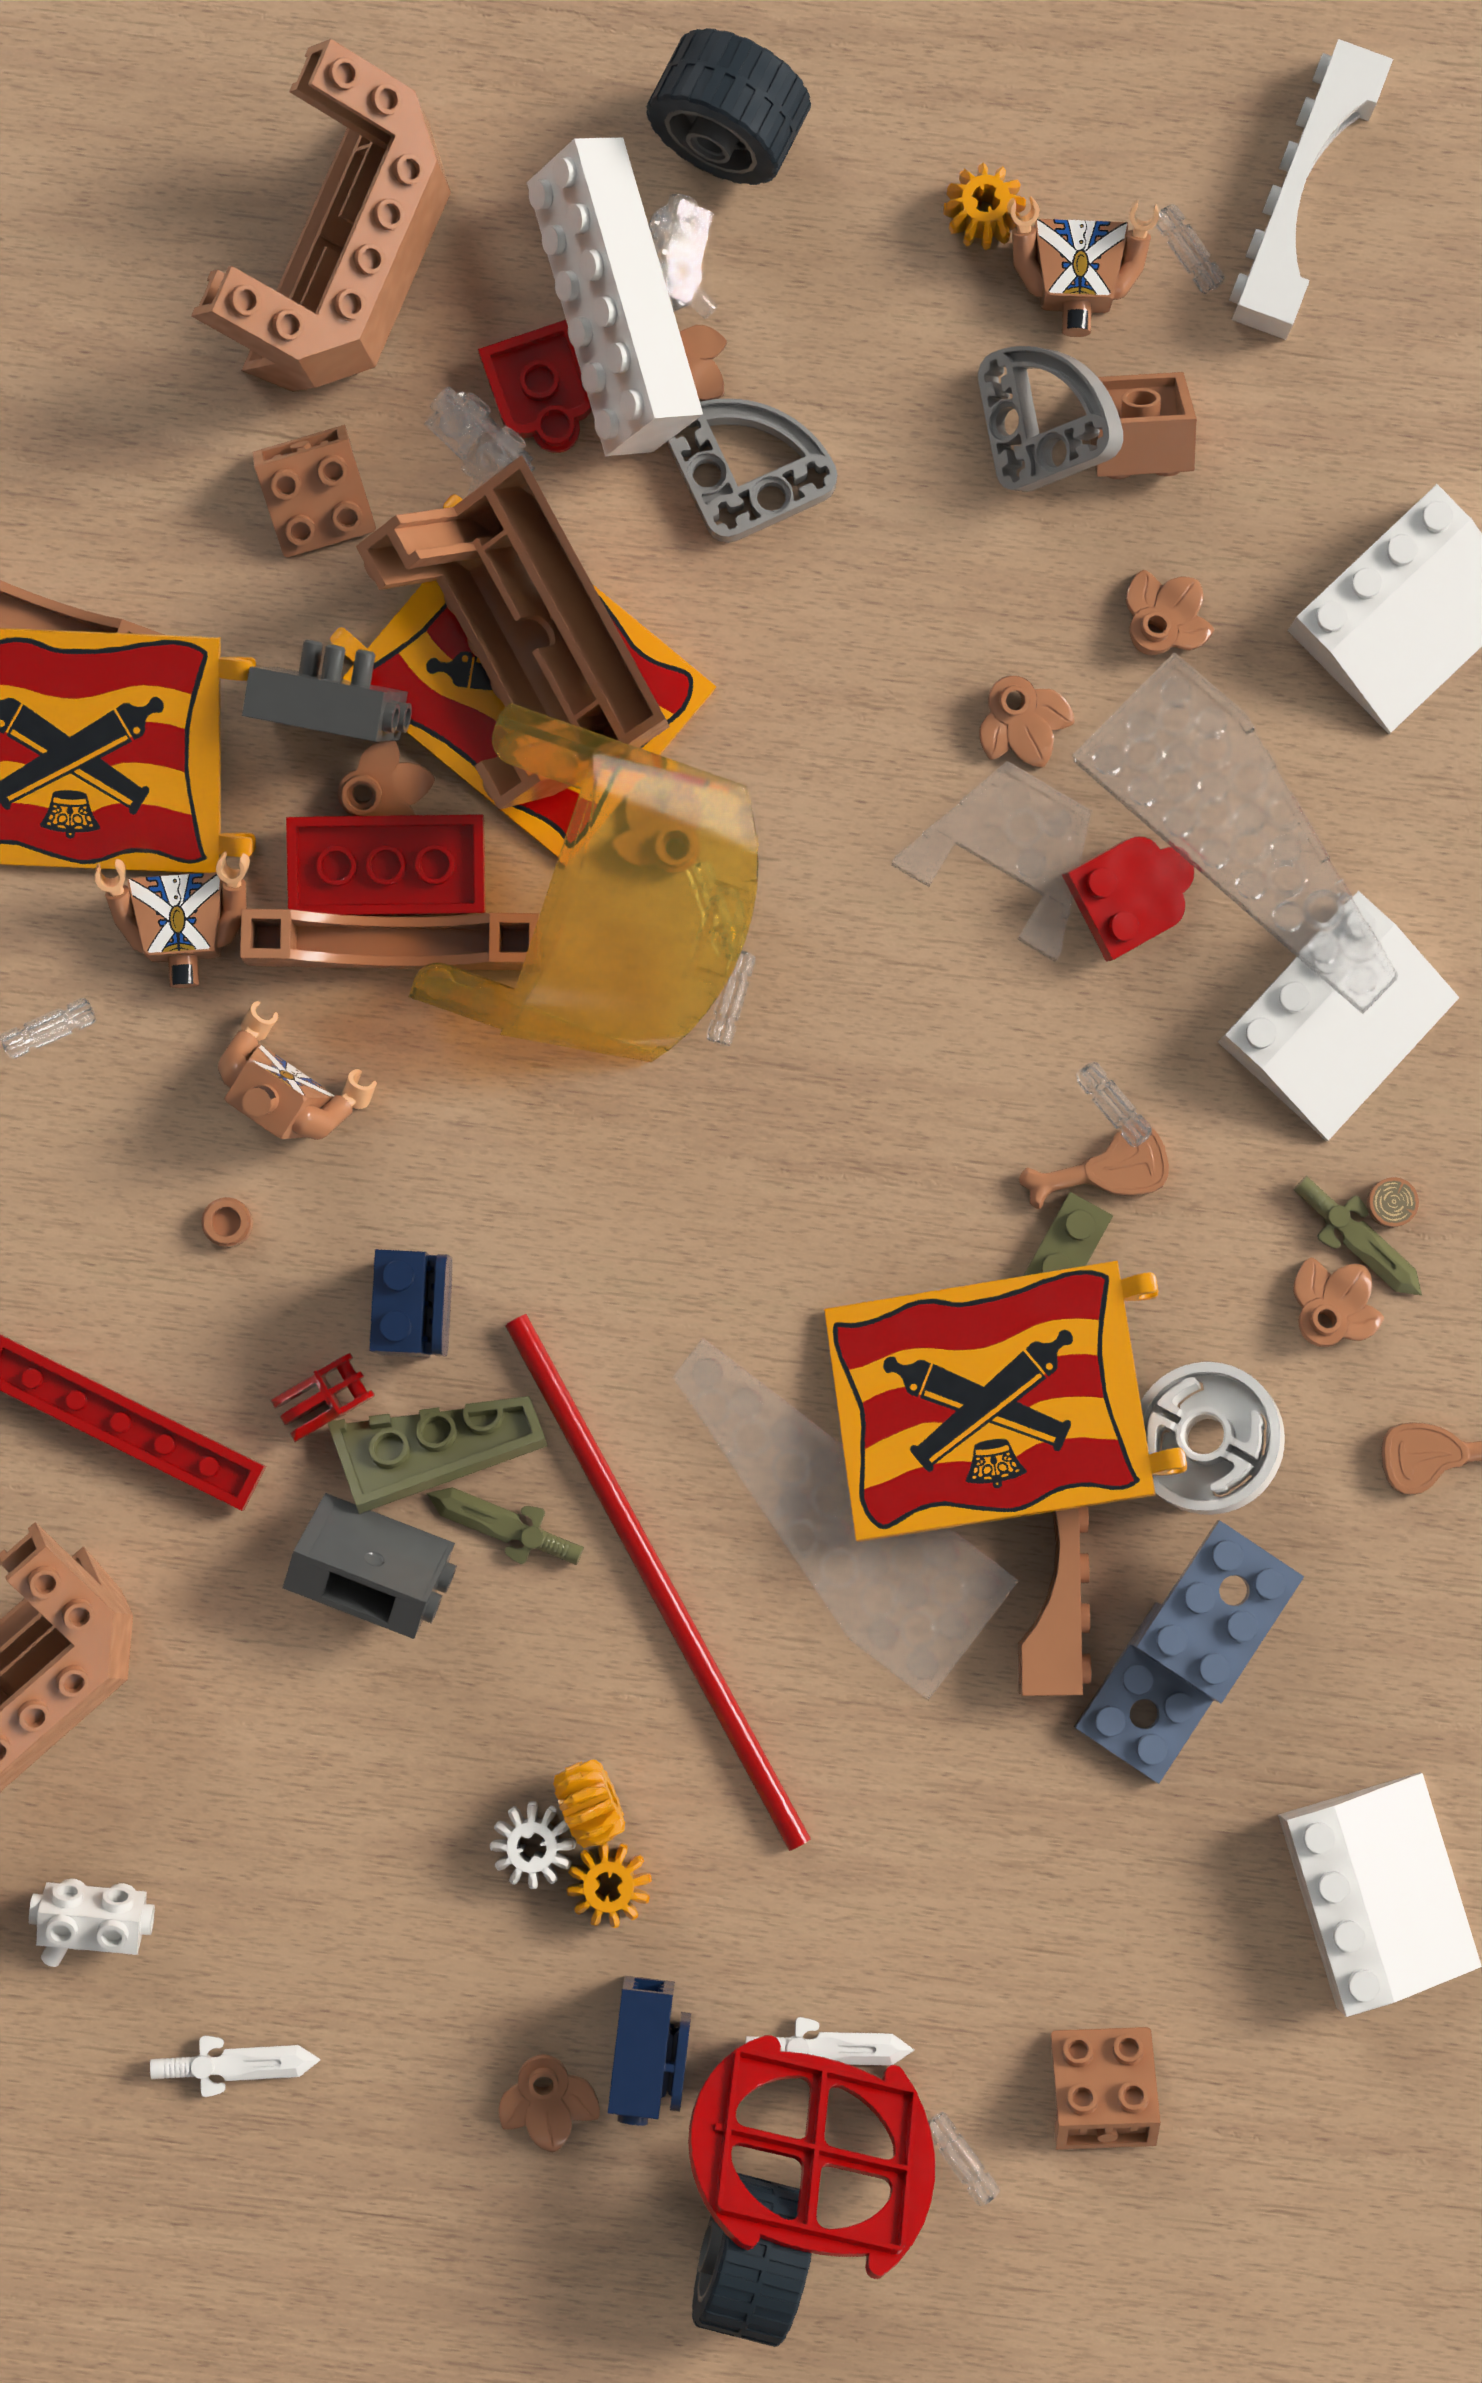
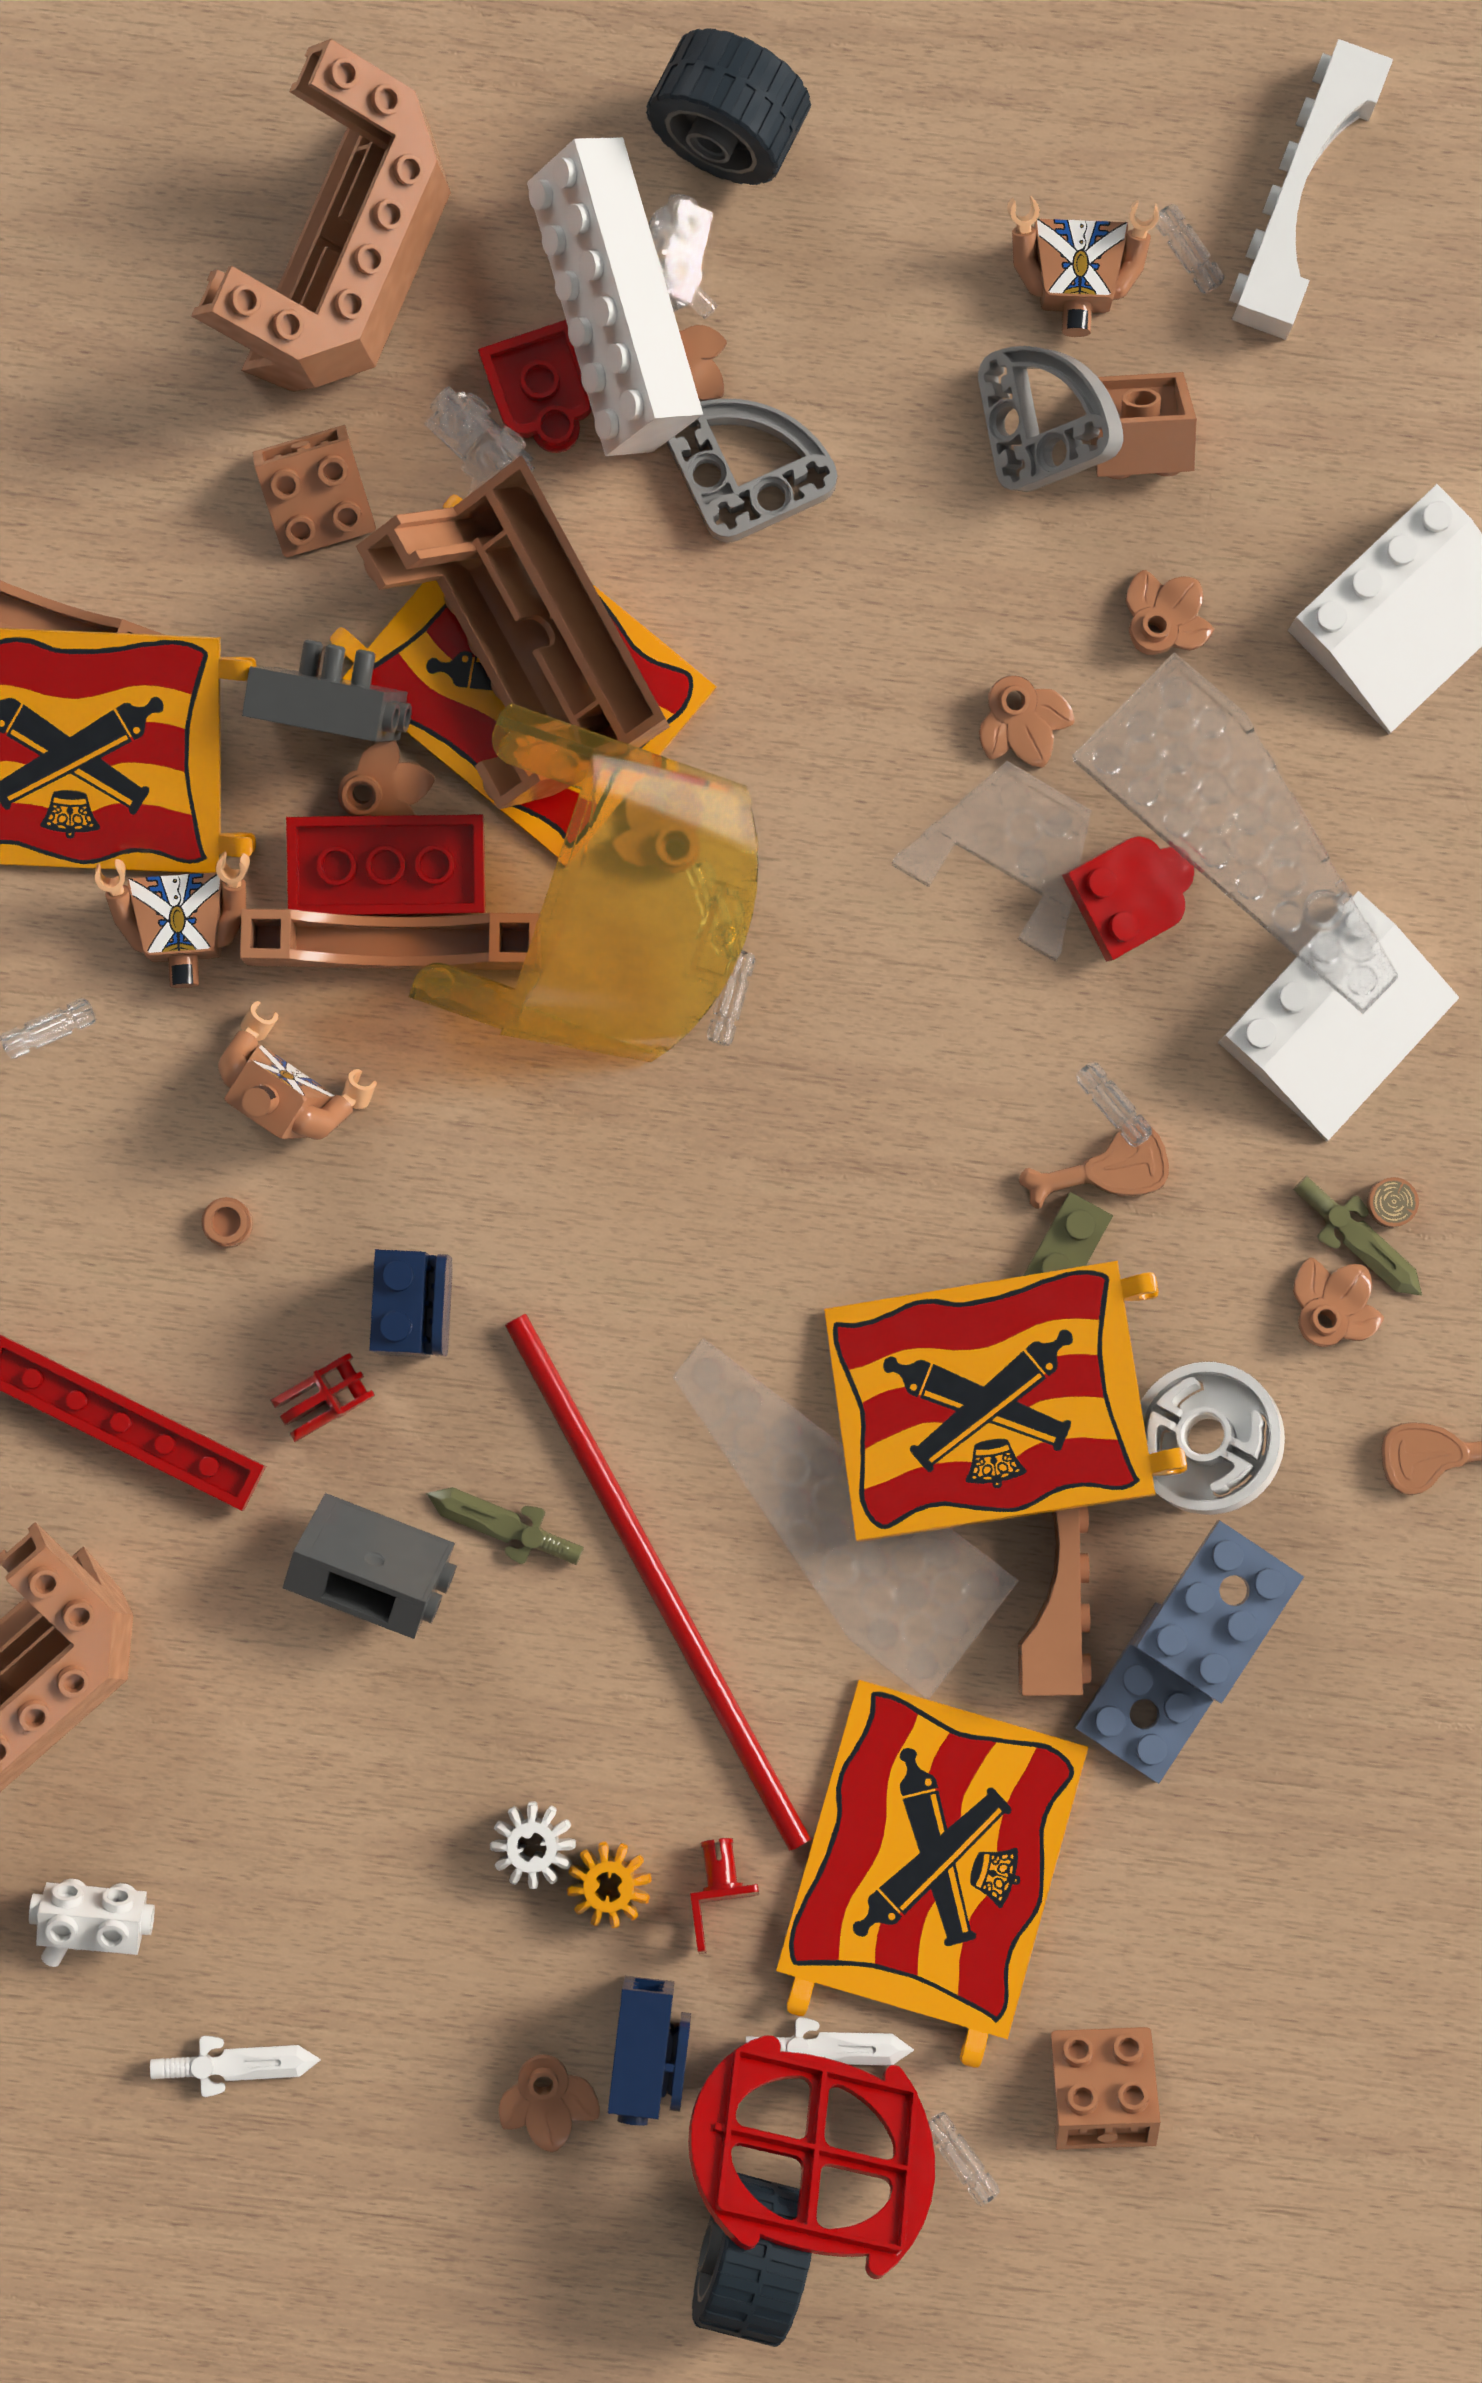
(417, 1452): olive wing -> none
(589, 1803): light orange gear -> none
(721, 1884): none -> red bracket
(931, 1862): none -> flag
(970, 193): light orange gear -> none
(1380, 1894): white slope -> none

